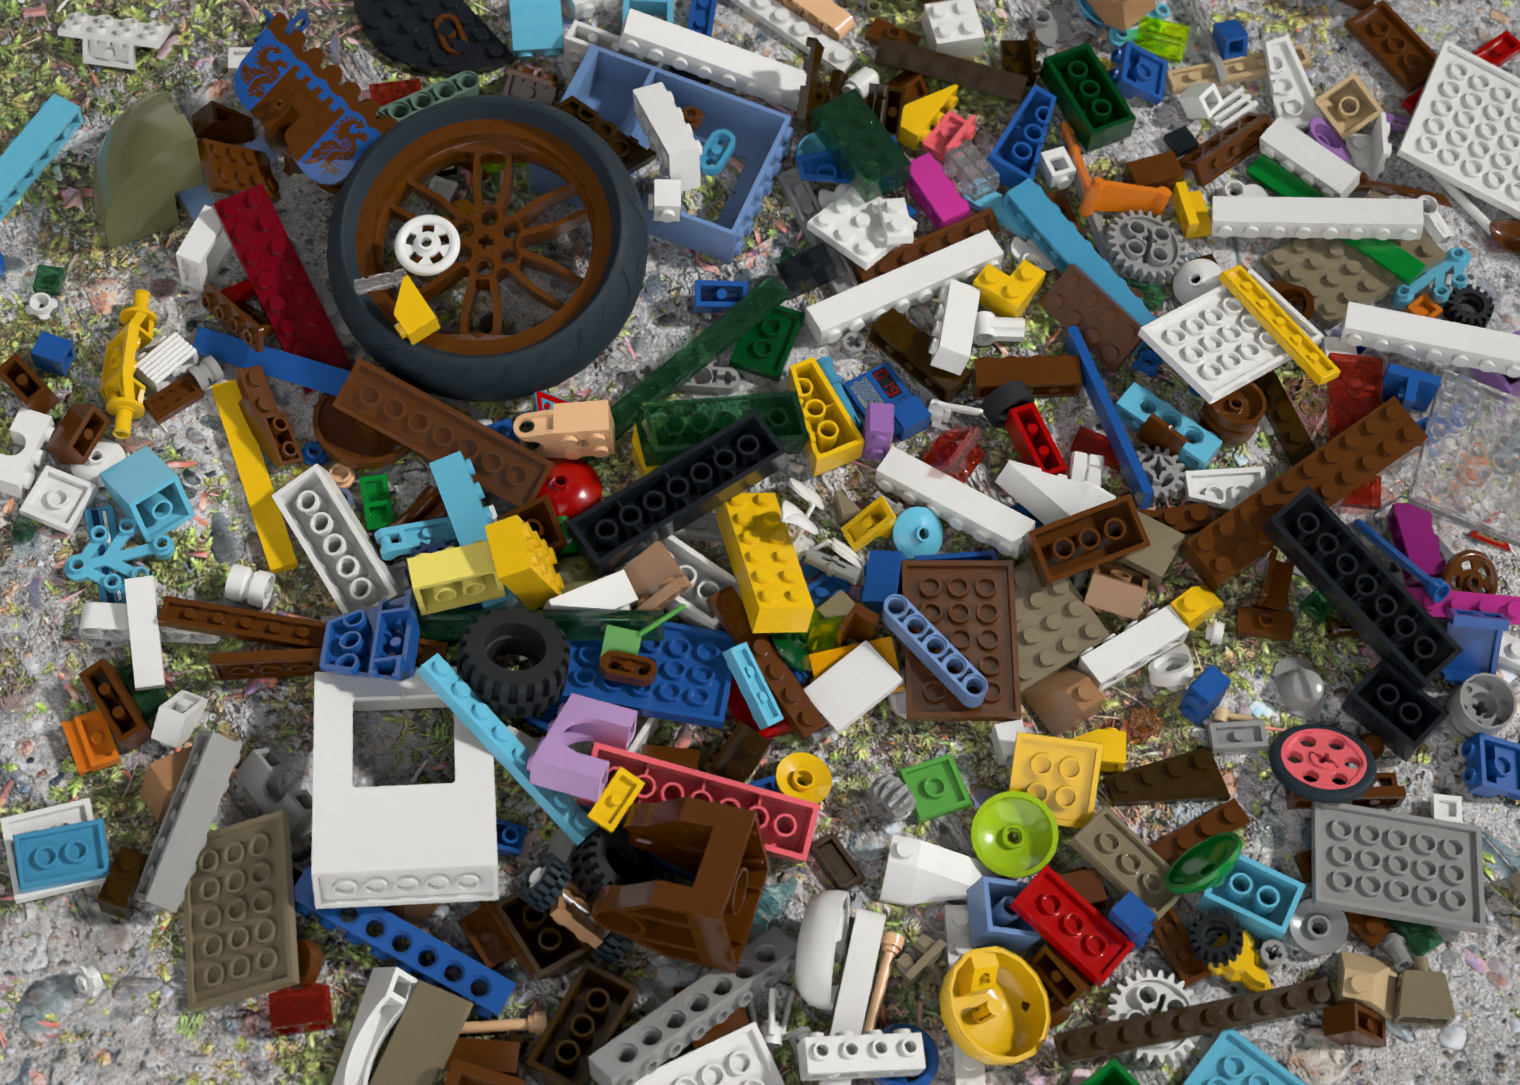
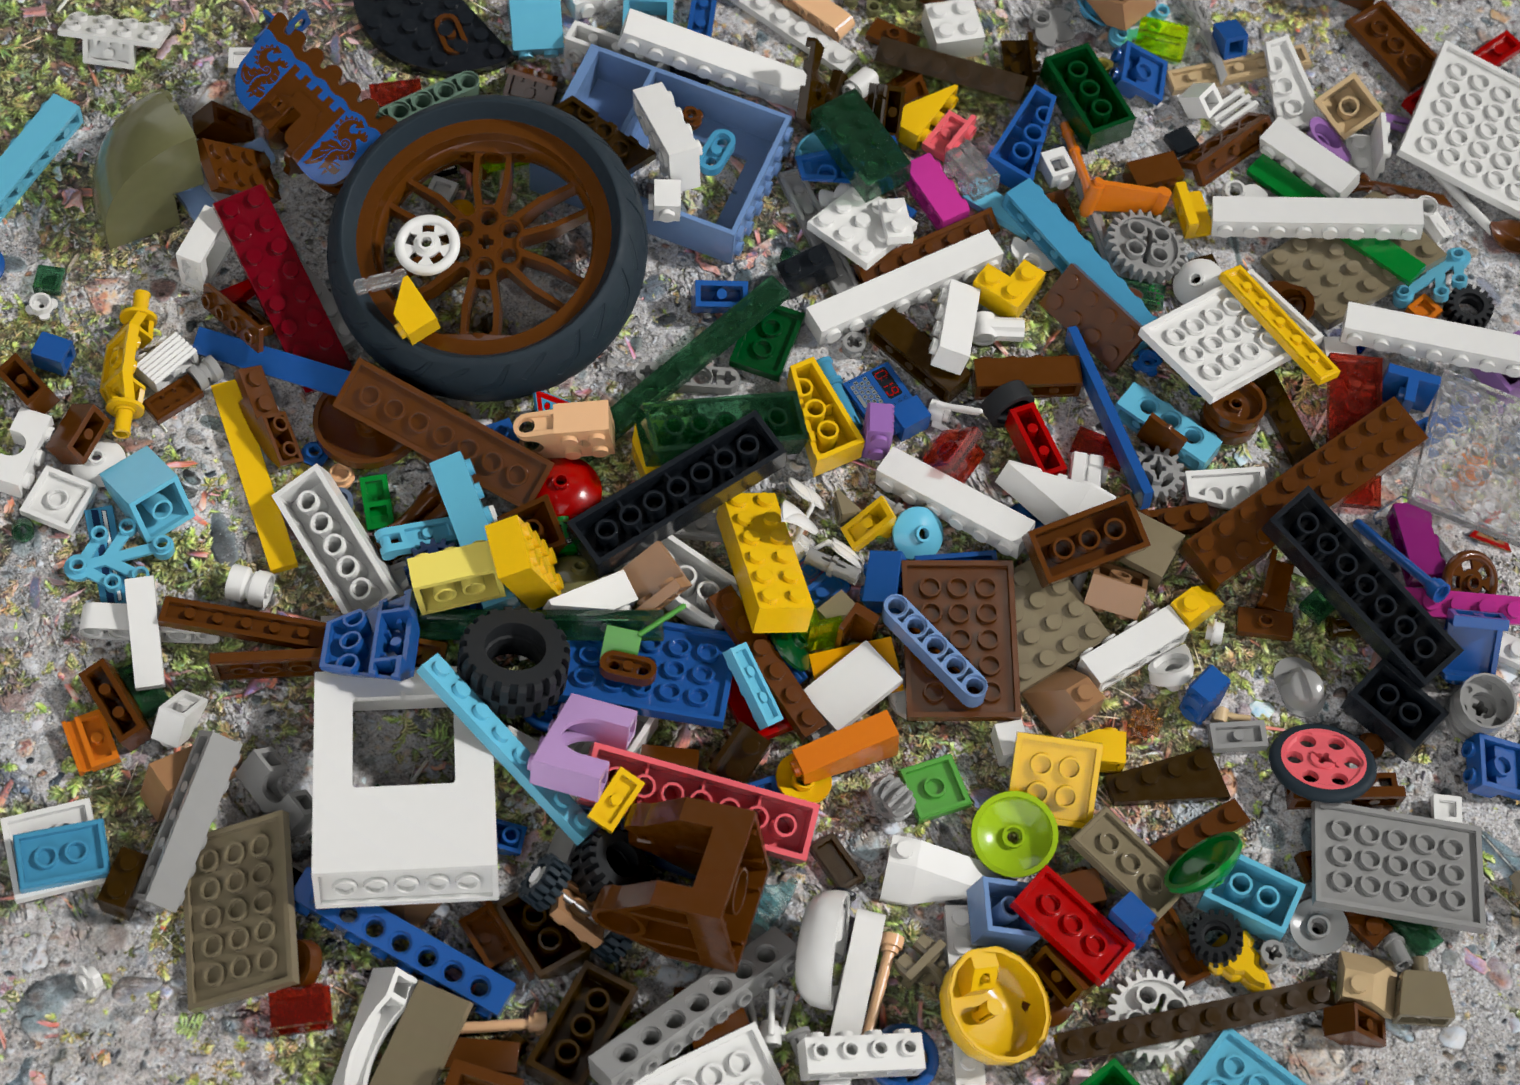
(847, 749): none -> orange slope

